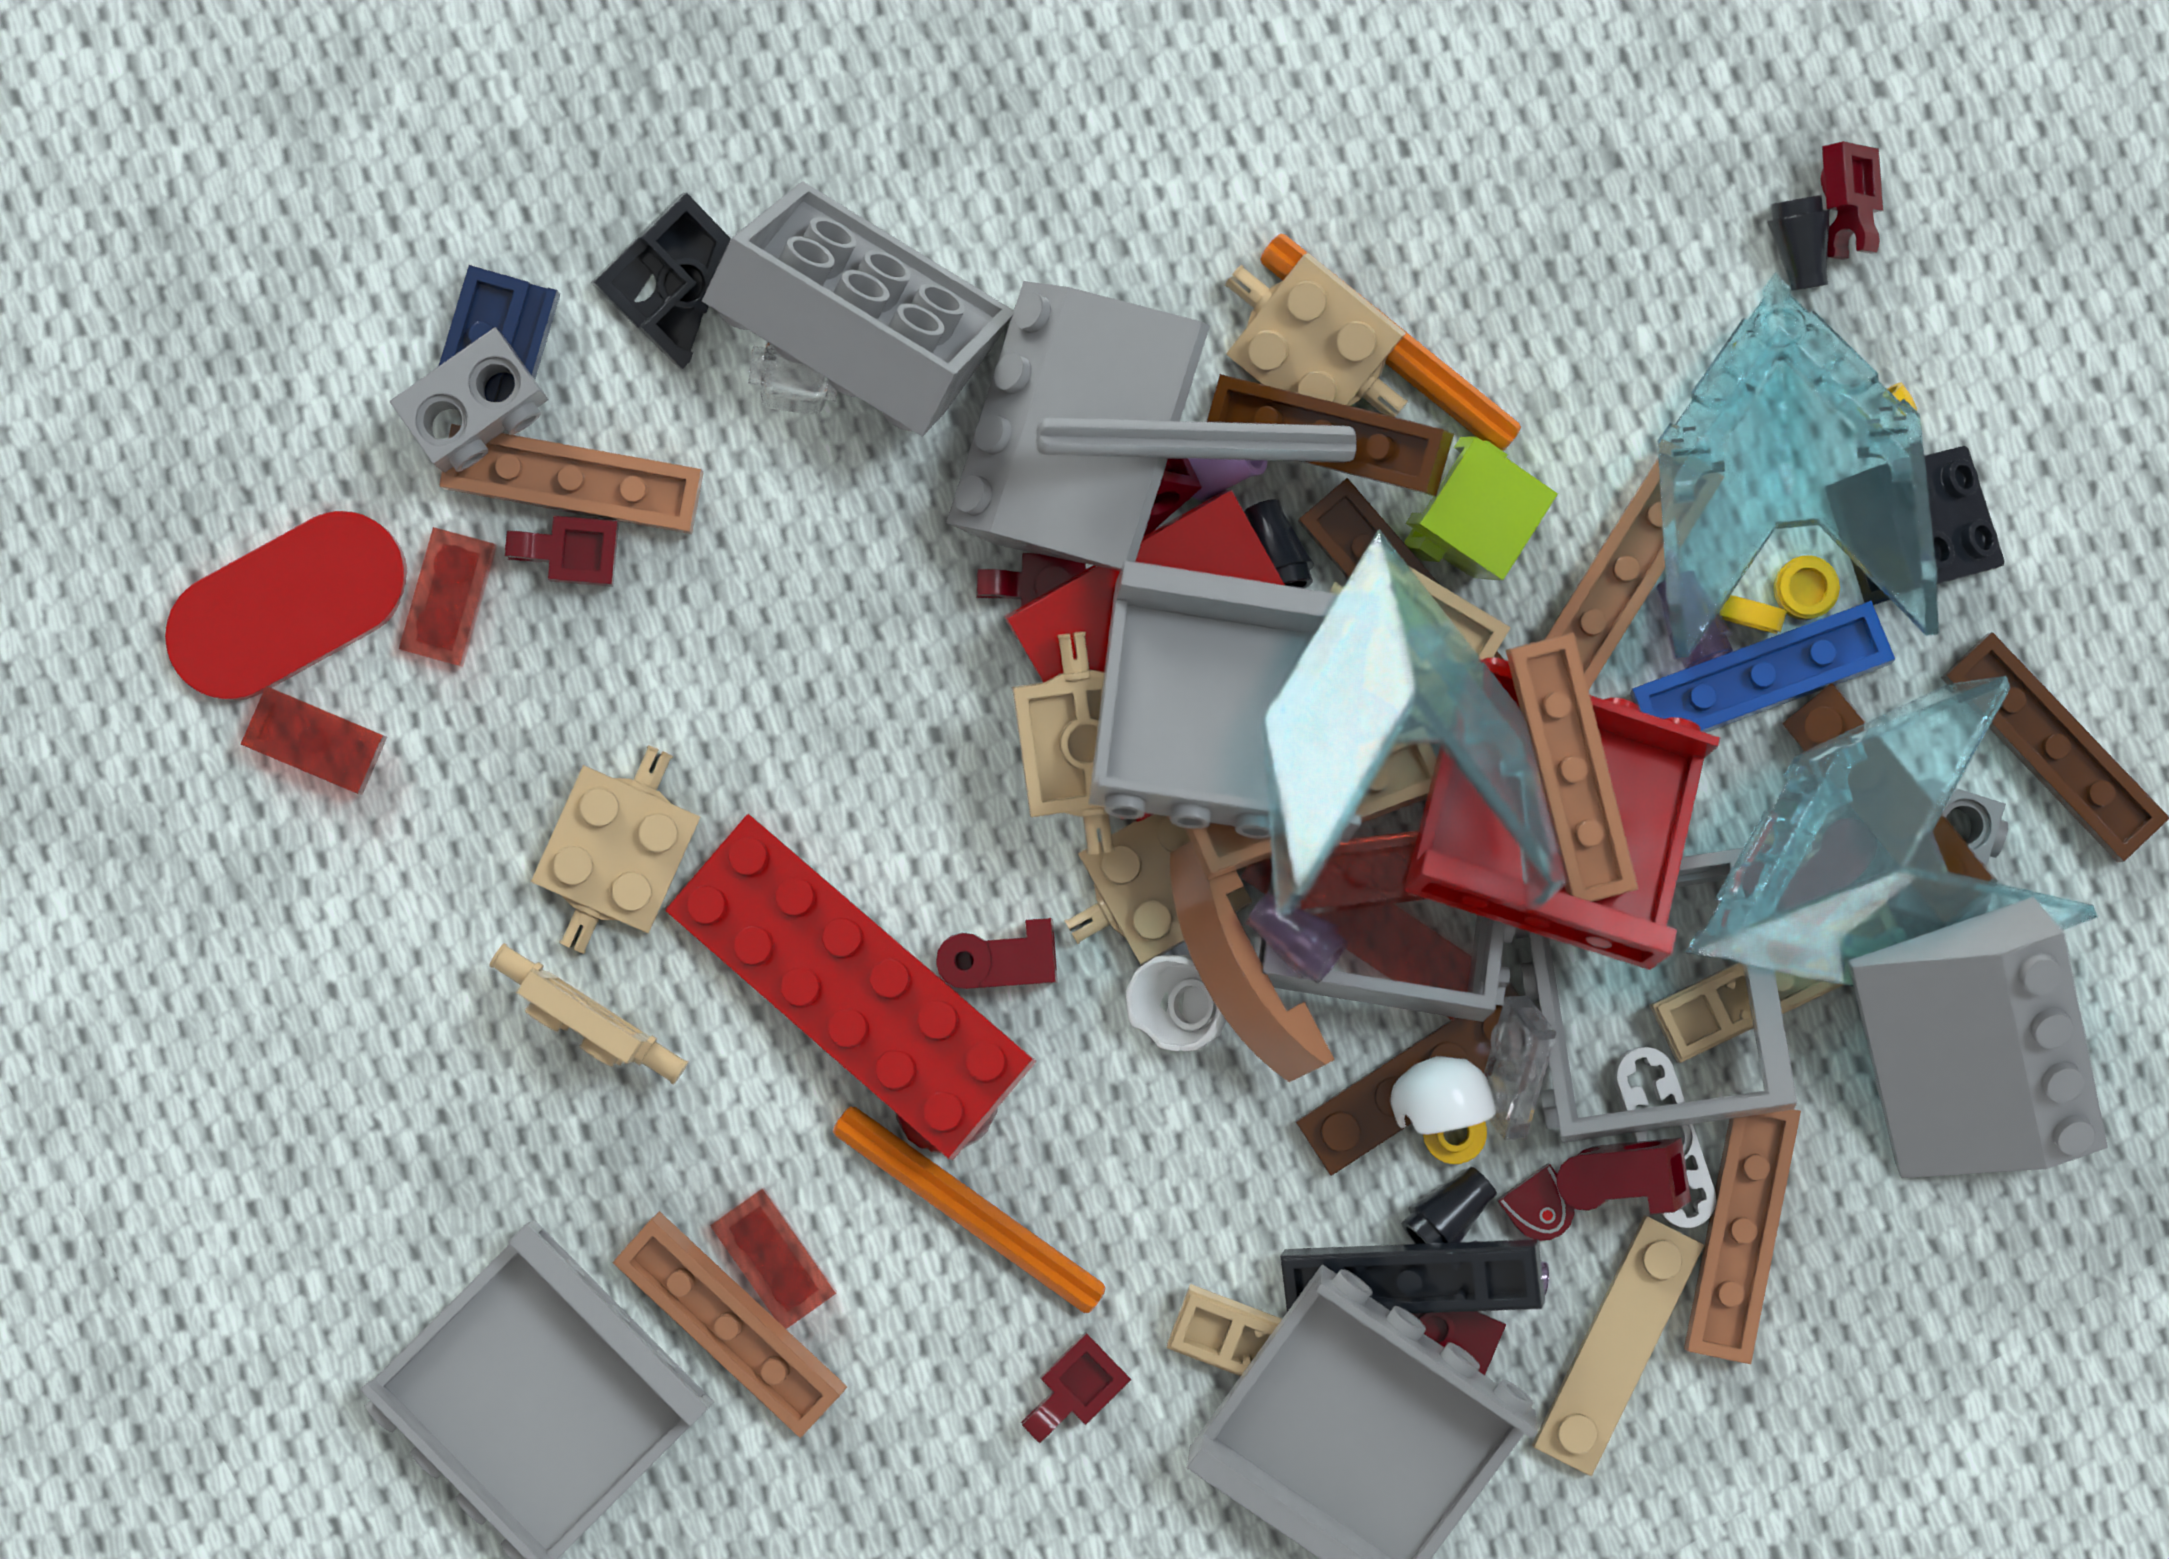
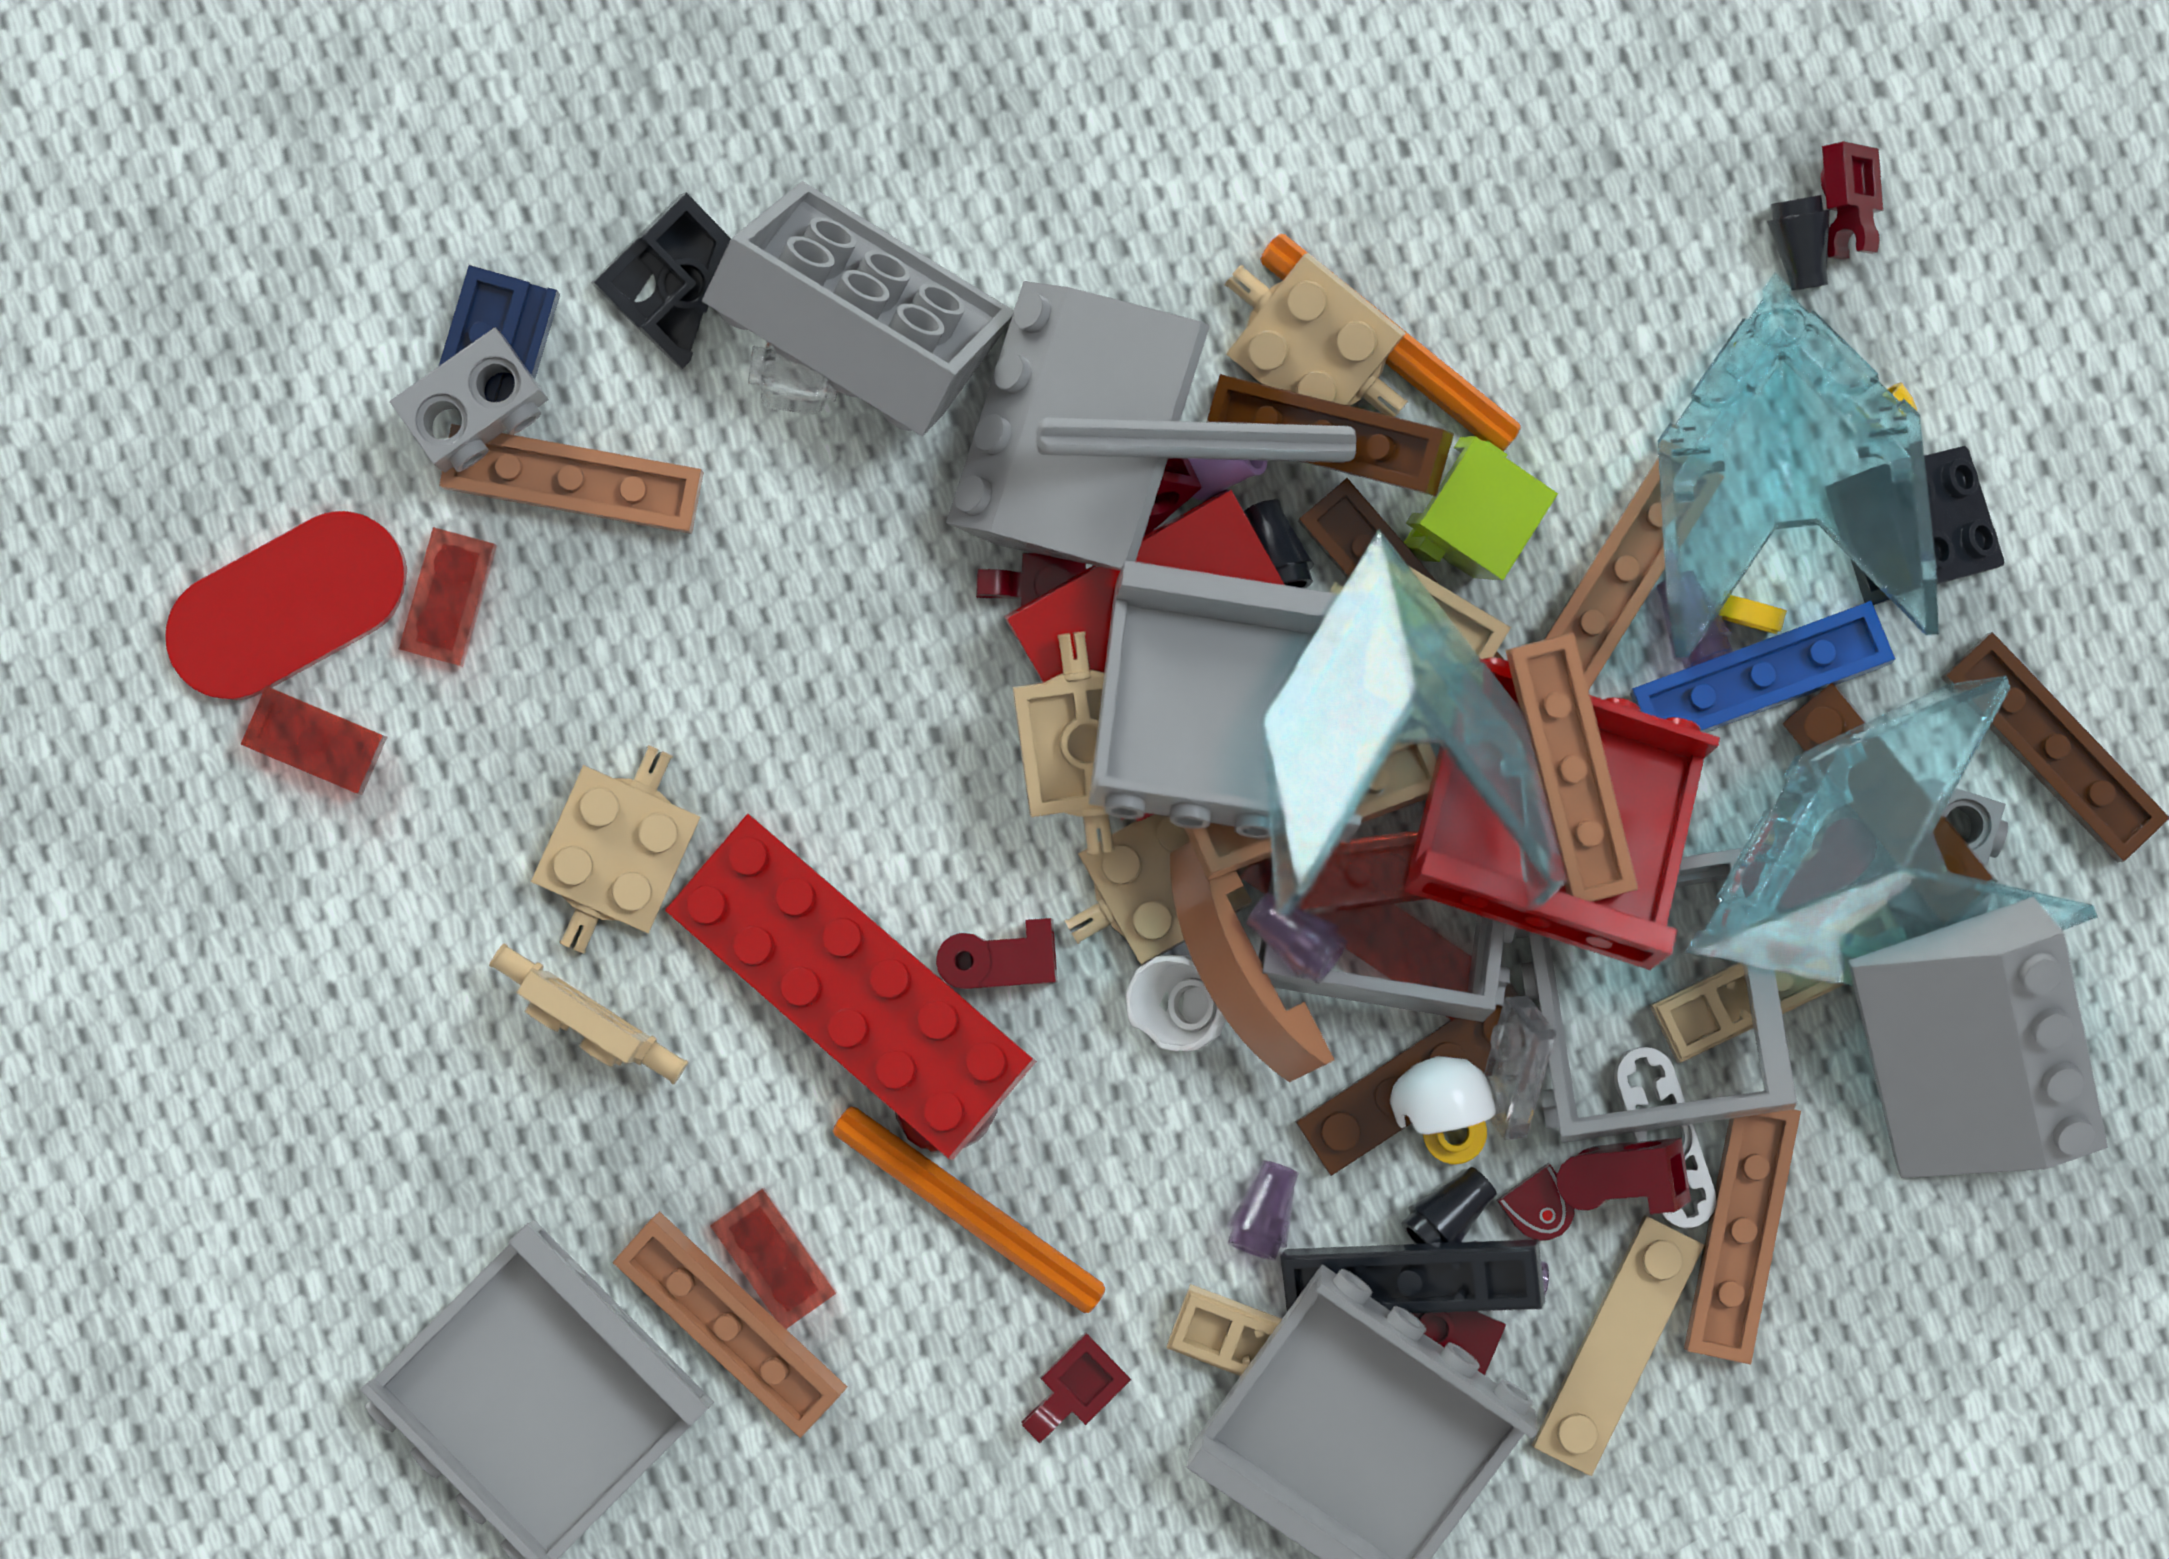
(576, 551): dark red plate -> none
(1264, 1213): none -> clear purple cone
(1806, 587): yellow tile -> none

